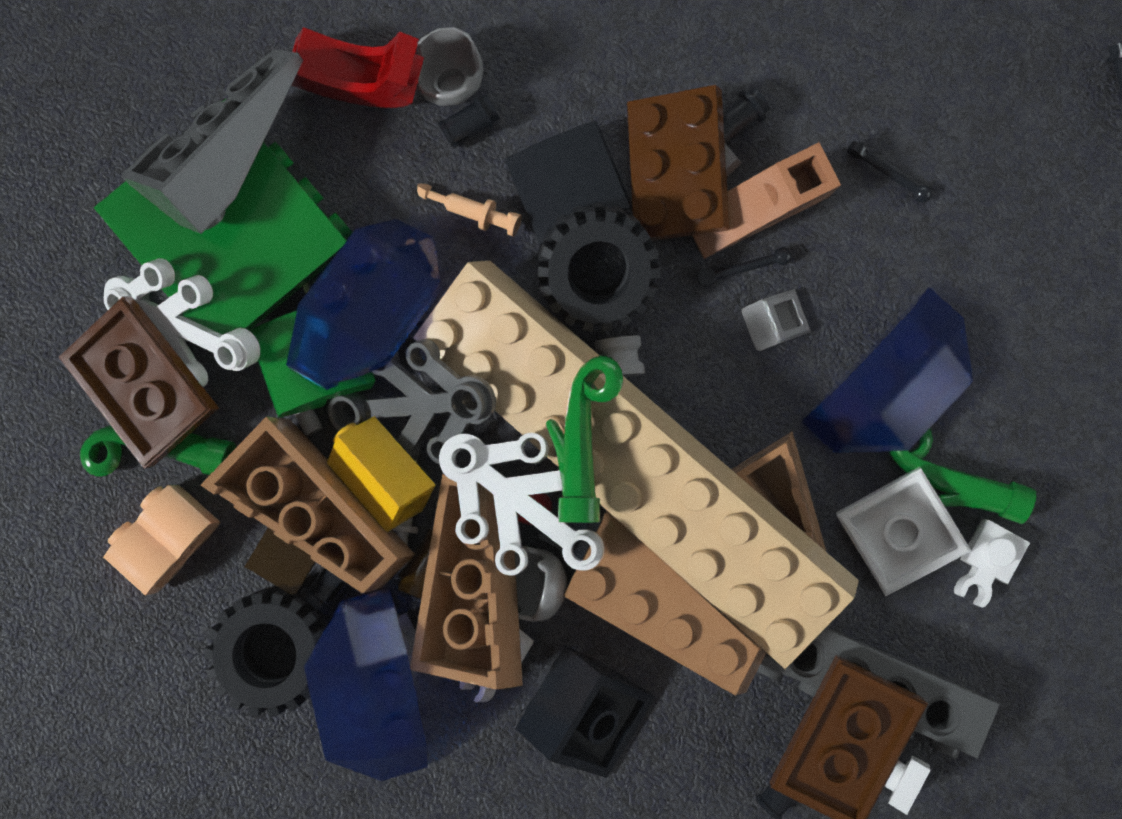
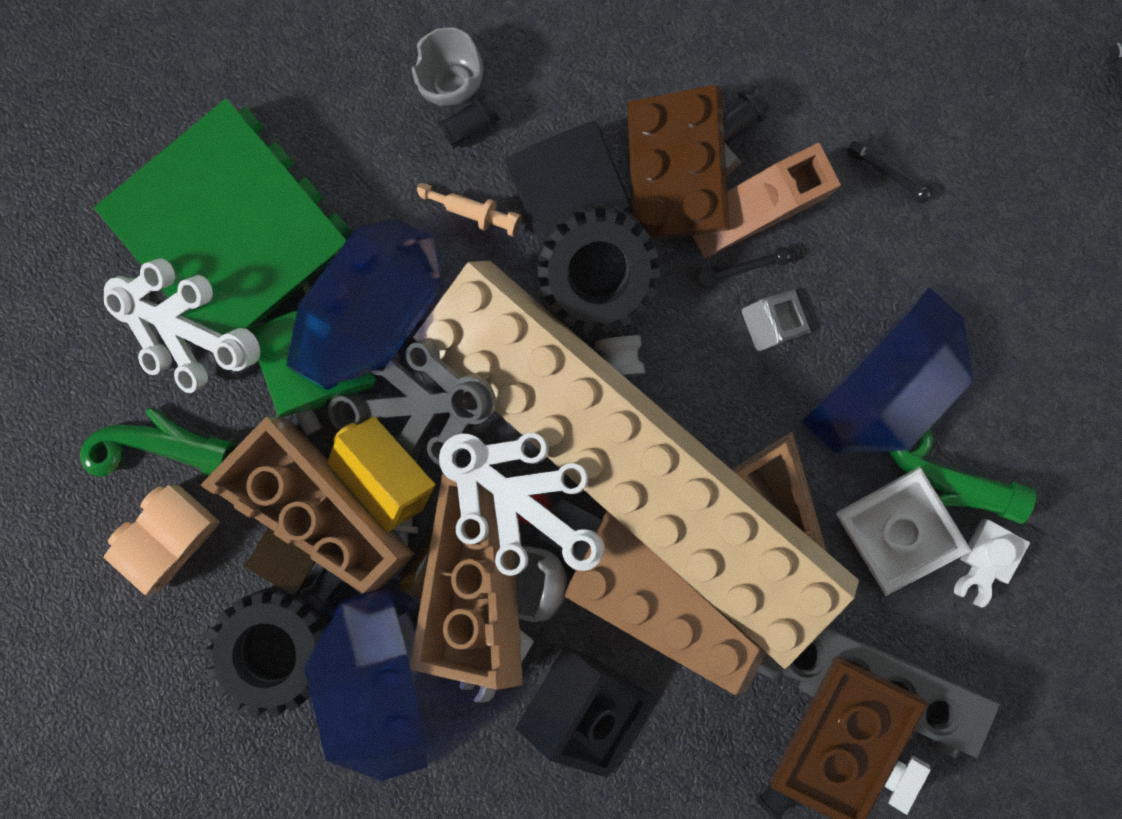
(138, 382): reddish brown tile -> none
(208, 162): dark grey wedge -> none
(358, 73): red arch -> none
(575, 445): green plant -> none

